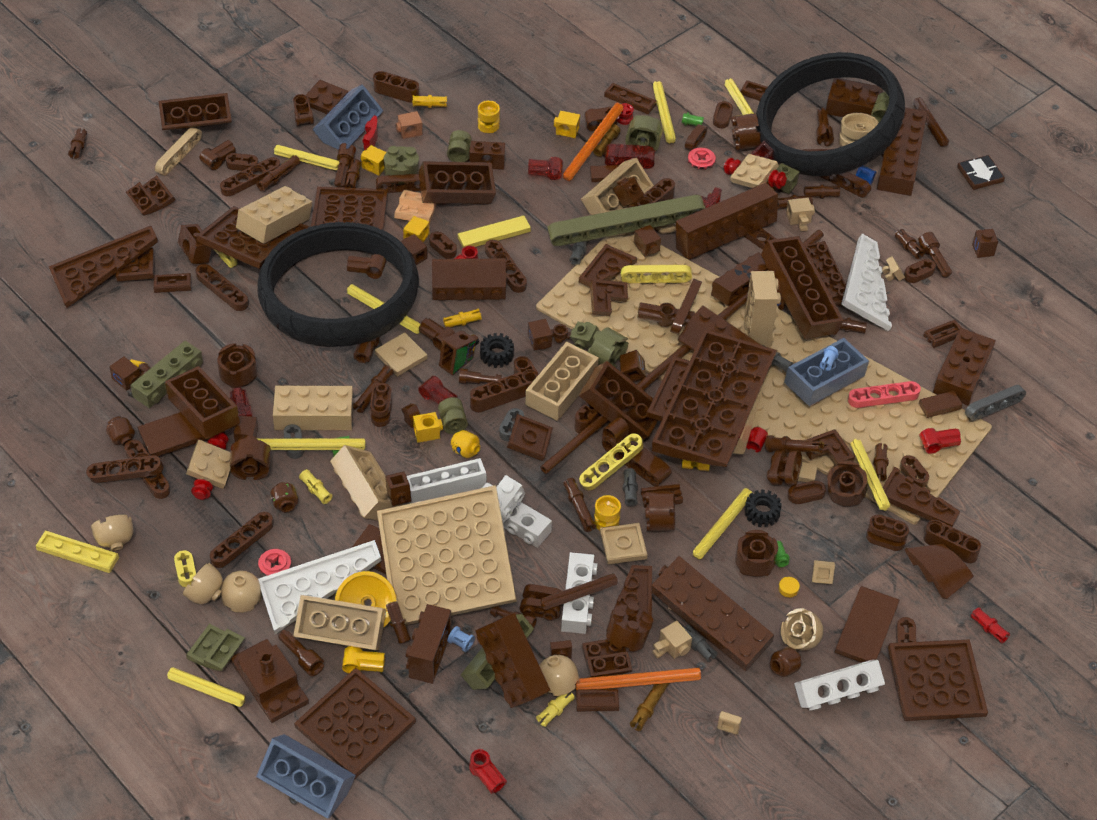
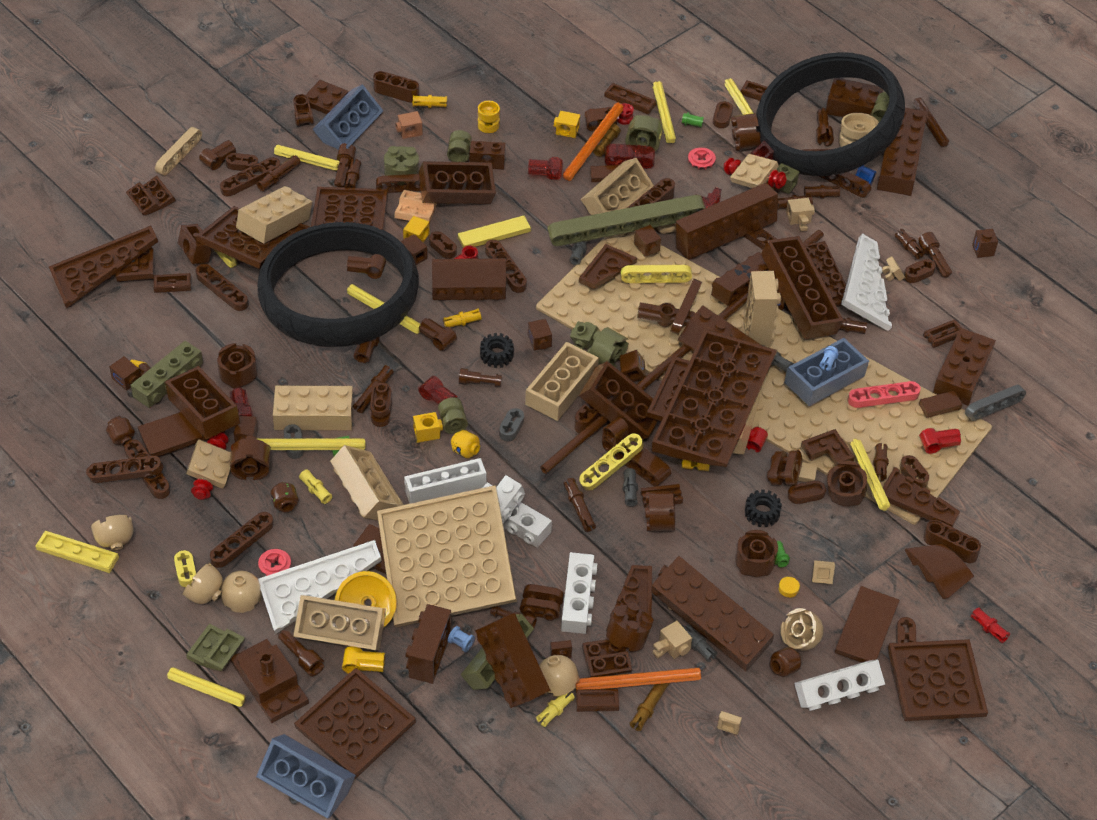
(77, 143): reddish brown pin -> none
(194, 111): reddish brown slope -> none
(371, 135): red slope -> none
(373, 160): yellow brick -> none
(398, 488): reddish brown brick -> none
(398, 622): reddish brown axle -> none
(401, 354): tan plate -> none
(410, 411): reddish brown piece -> none
(457, 351): reddish brown torso -> none
(486, 772): red piece -> none
(504, 389): reddish brown beam -> none
(529, 437): reddish brown plate -> none
(560, 333): reddish brown plate -> none
(579, 591): reddish brown axle -> none
(603, 292): reddish brown plate -> none
(607, 512): yellow wheel -> none
(623, 543): tan plate -> none
(628, 191): reddish brown brick -> none
(696, 137): reddish brown beam -> none
(721, 525): light yellow axle -> none
(786, 444): reddish brown pin -> none
(887, 532): reddish brown brick -> none
(981, 172): tile -> none

